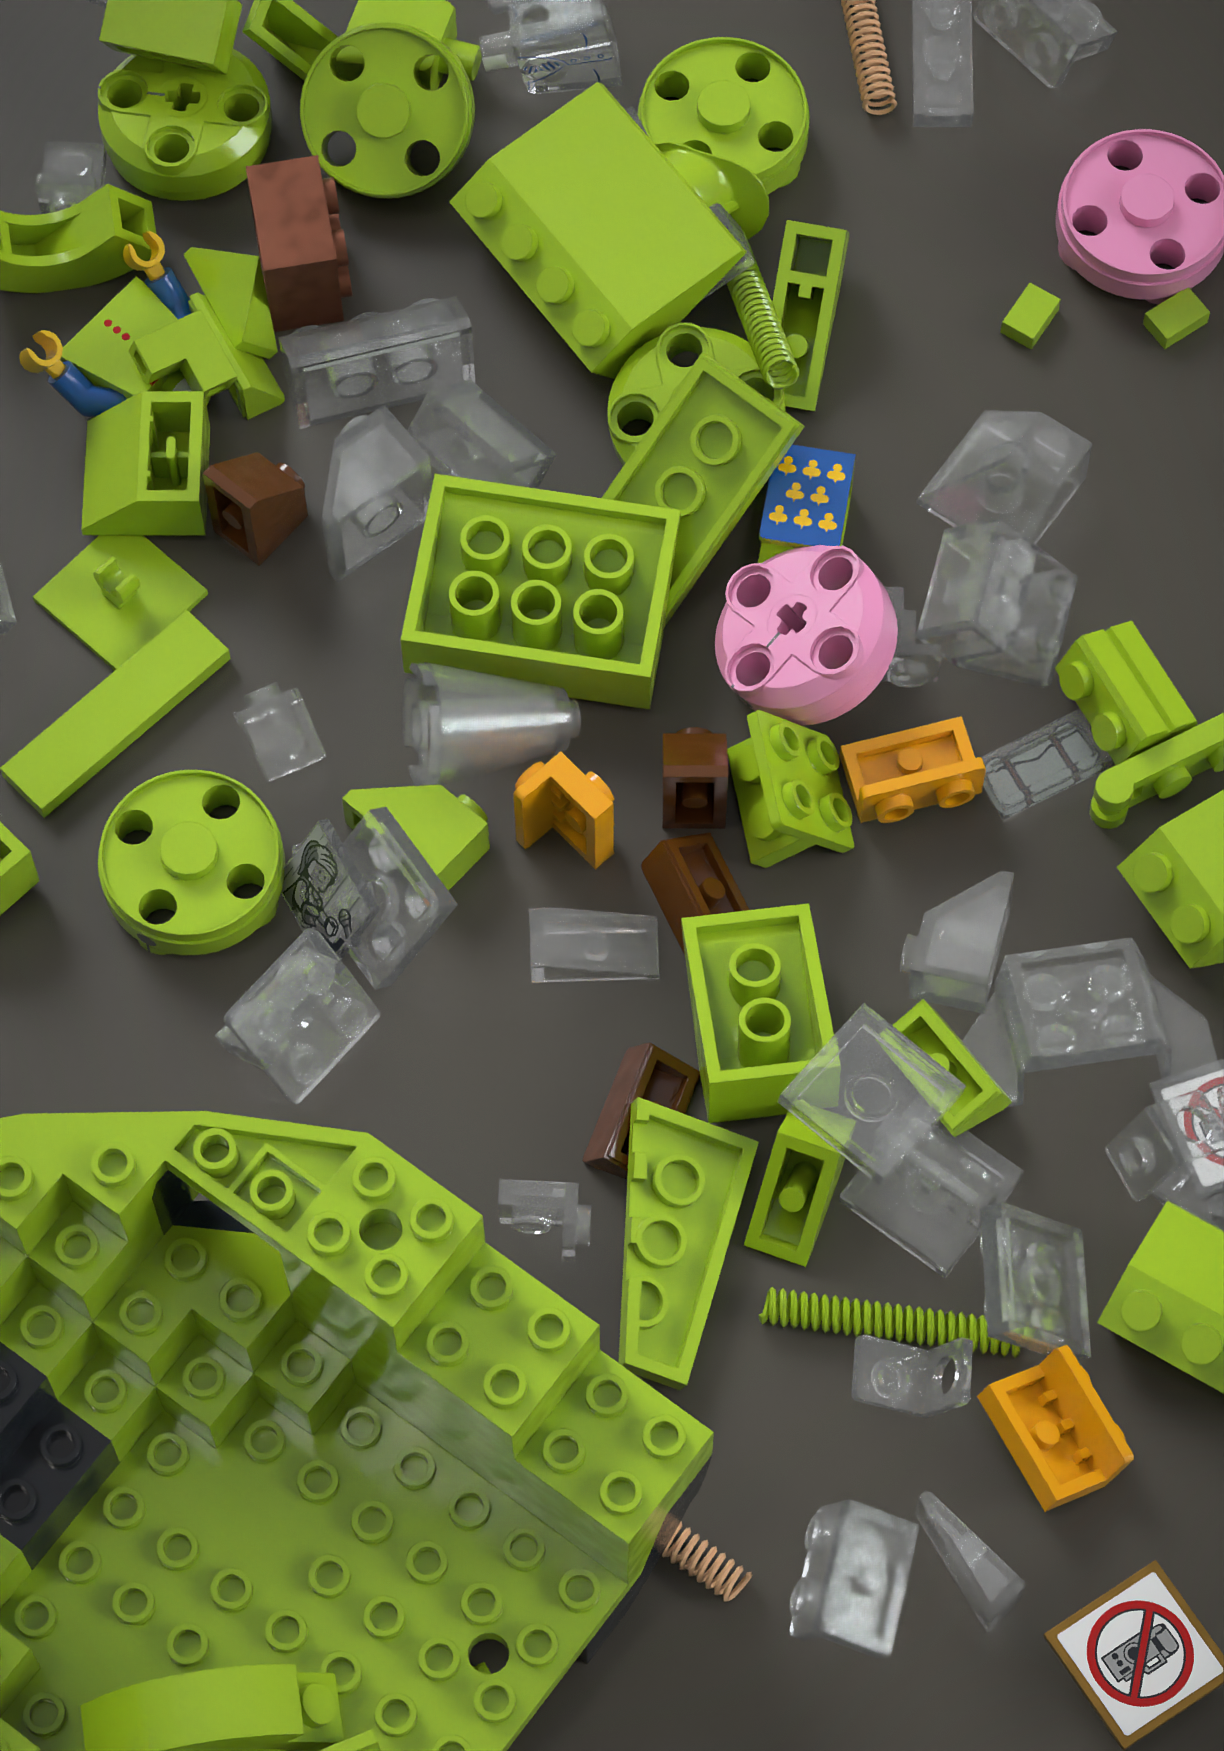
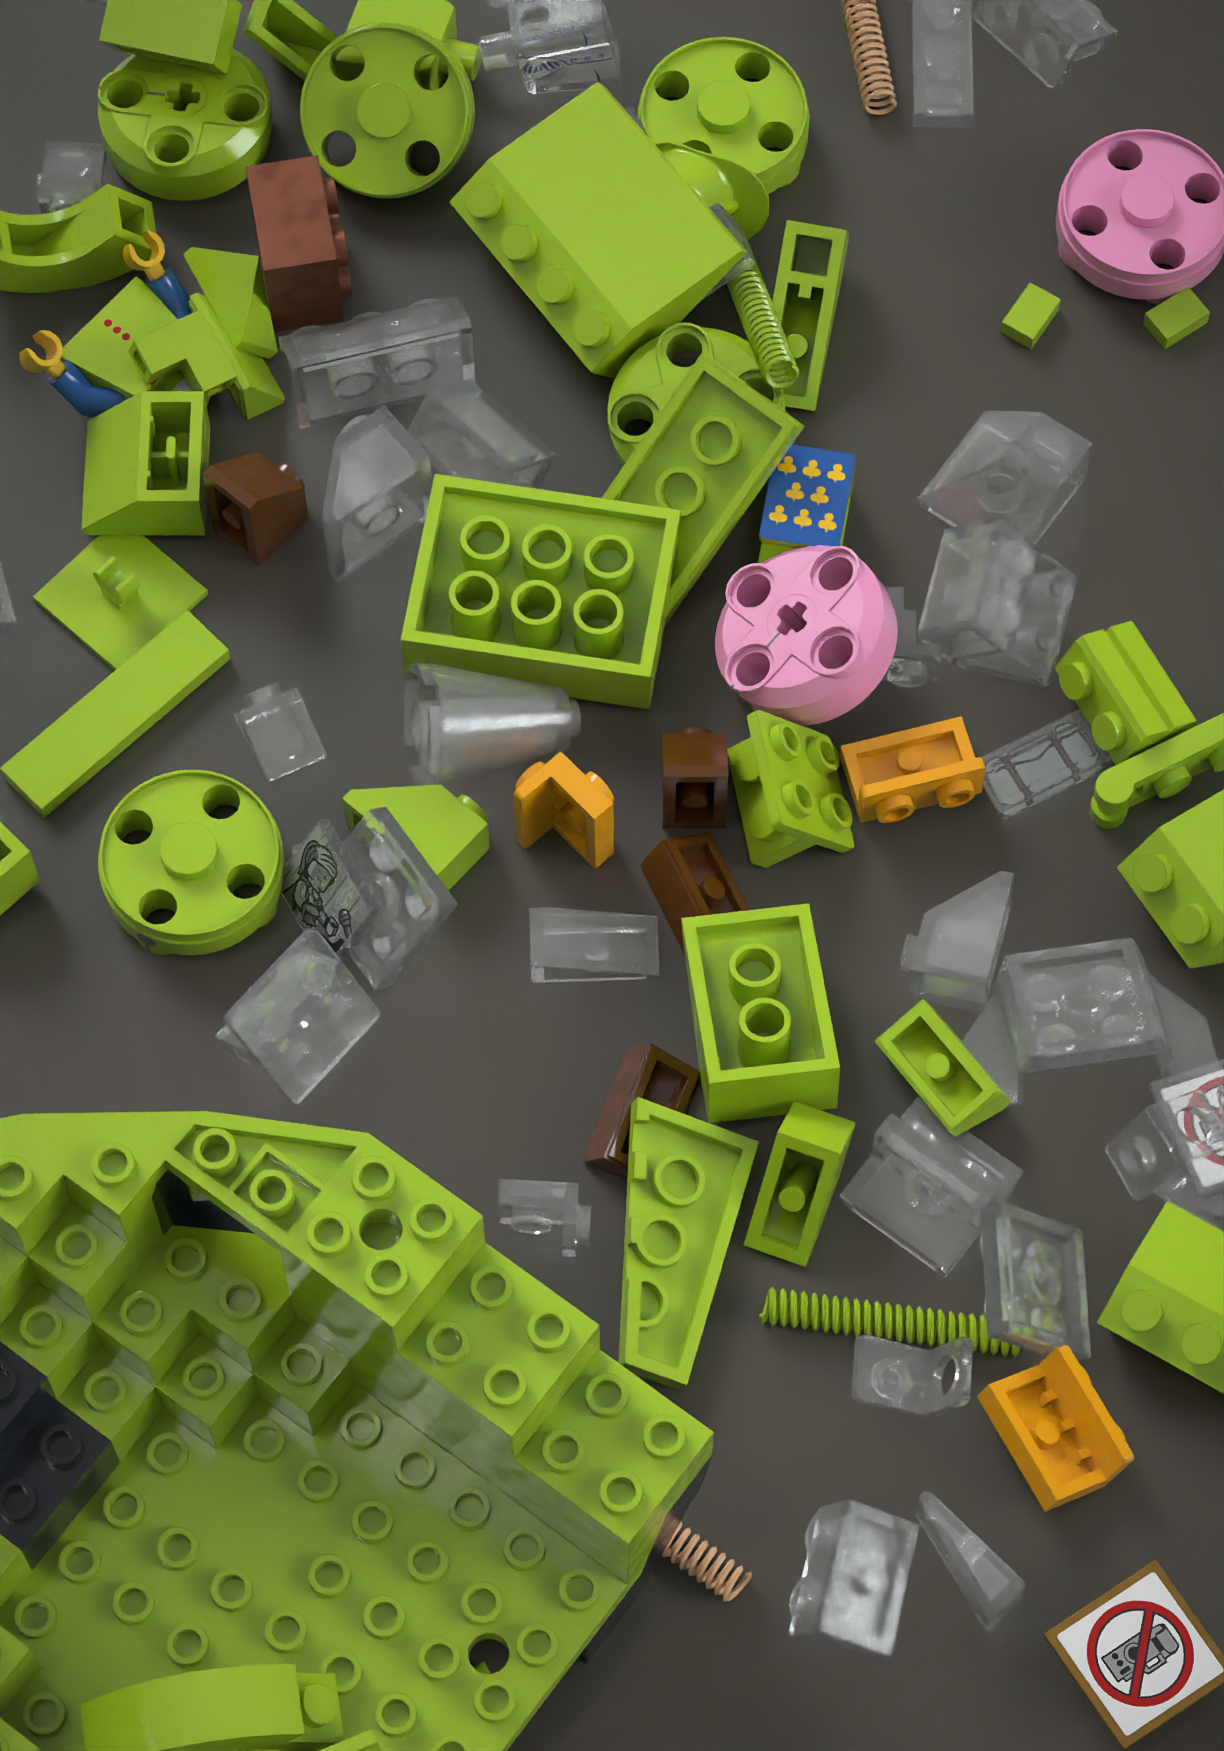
(871, 1094): clear tile -> none

